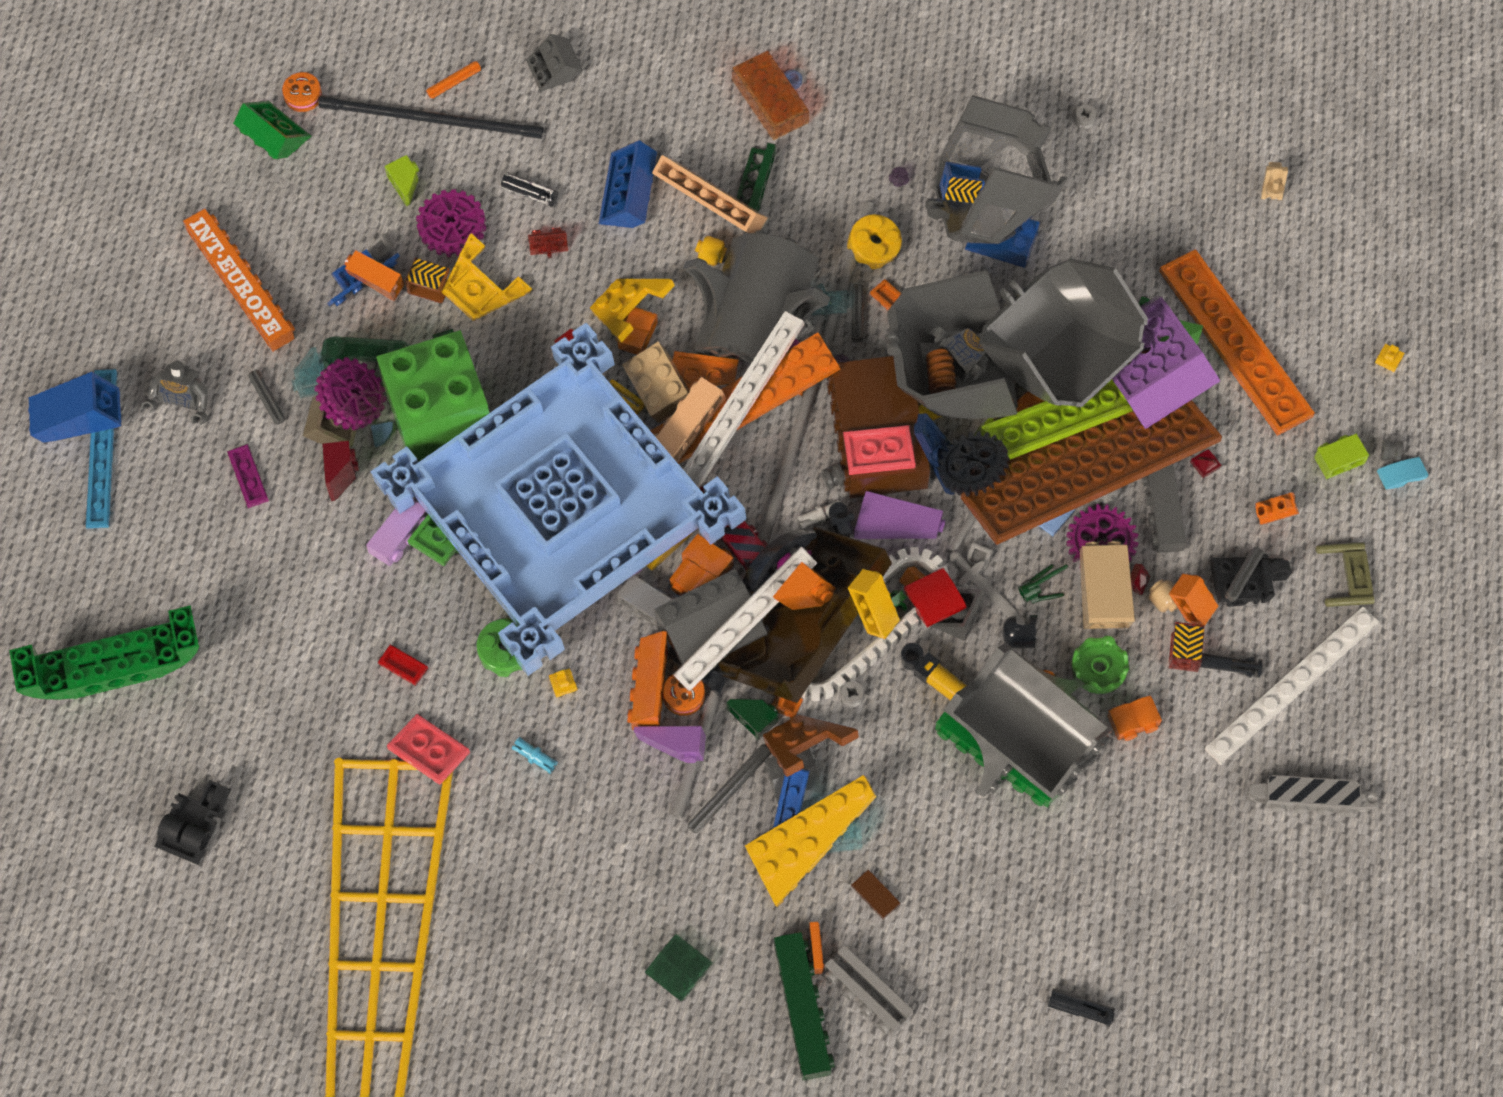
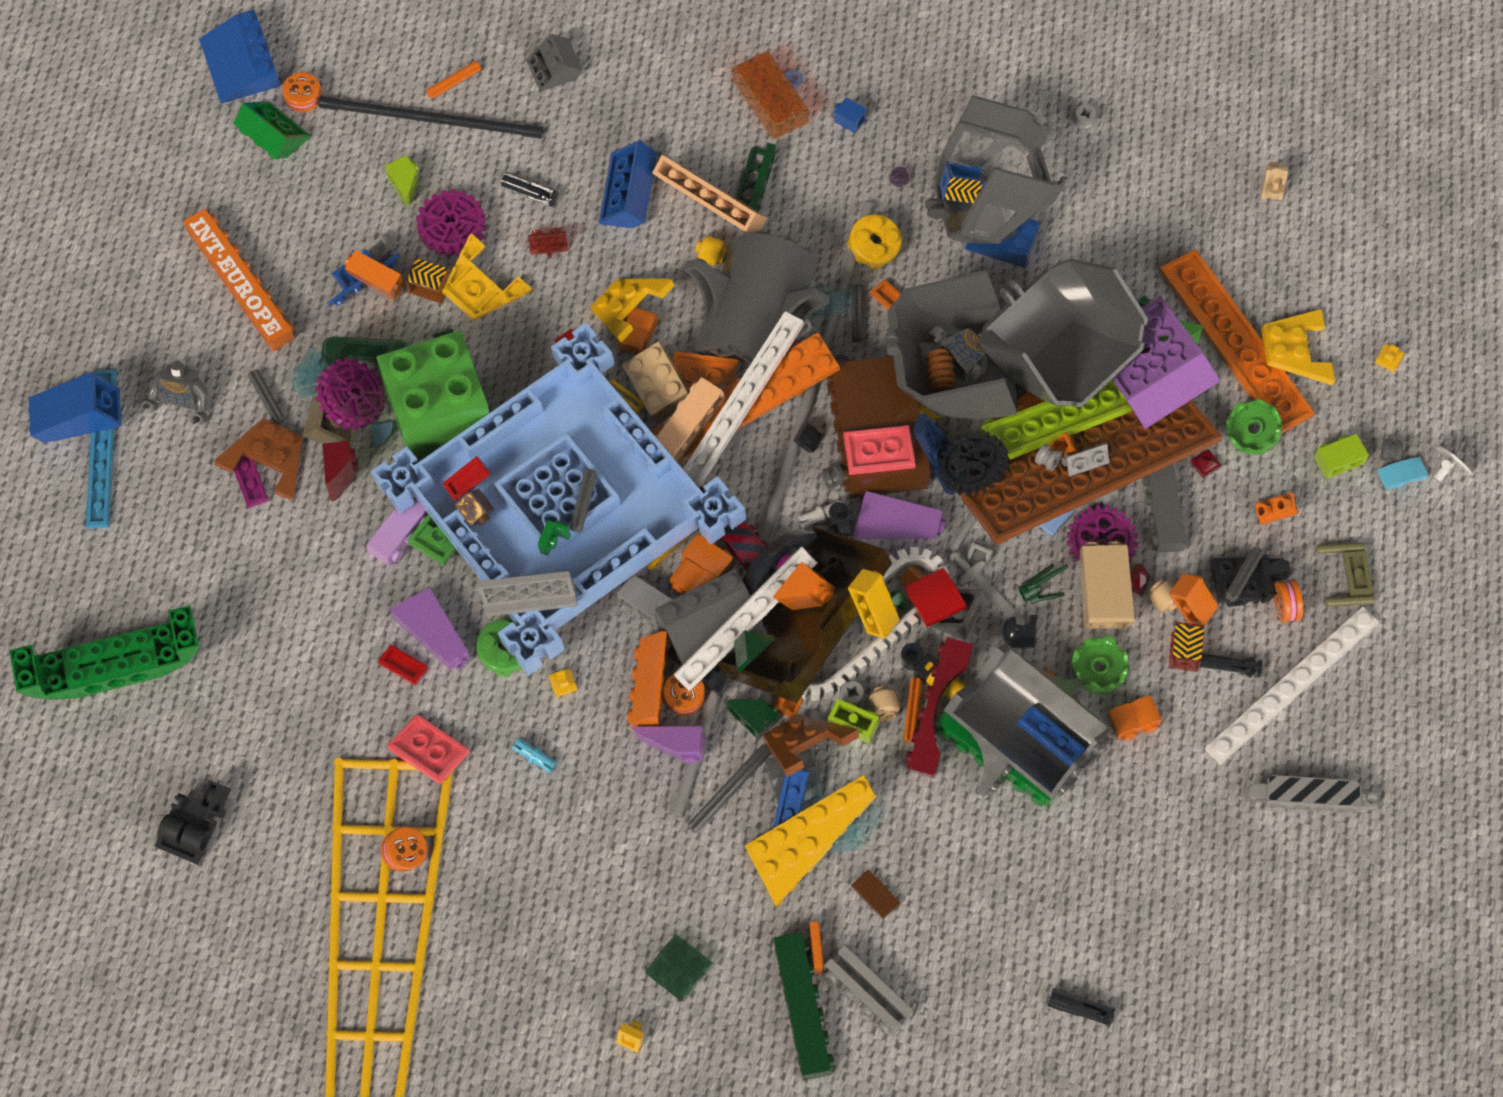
(239, 58): none -> blue slope
(270, 446): none -> dark orange wing
(404, 849): none -> orange head
(431, 627): none -> medium lavender slope
(466, 478): none -> red tile
(475, 507): none -> reddish brown brick
(528, 594): none -> light grey fence
(550, 534): none -> green bracket
(583, 500): none -> dark grey axle
(631, 1036): none -> yellow tile
(750, 646): none -> dark green slope
(807, 437): none -> black plate
(849, 715): none -> lime brick
(850, 115): none -> blue brick
(884, 703): none -> tan head
(912, 708): none -> orange axle
(953, 662): none -> dark red arch
(1048, 457): none -> light grey wheel
(1051, 736): none -> blue tile
(1065, 444): none -> orange slope
(1086, 459): none -> light grey hinge
(1249, 413): none -> bright green plate
(1288, 346): none -> yellow wing
(1288, 601): none -> orange head
(1449, 463): none -> white shield

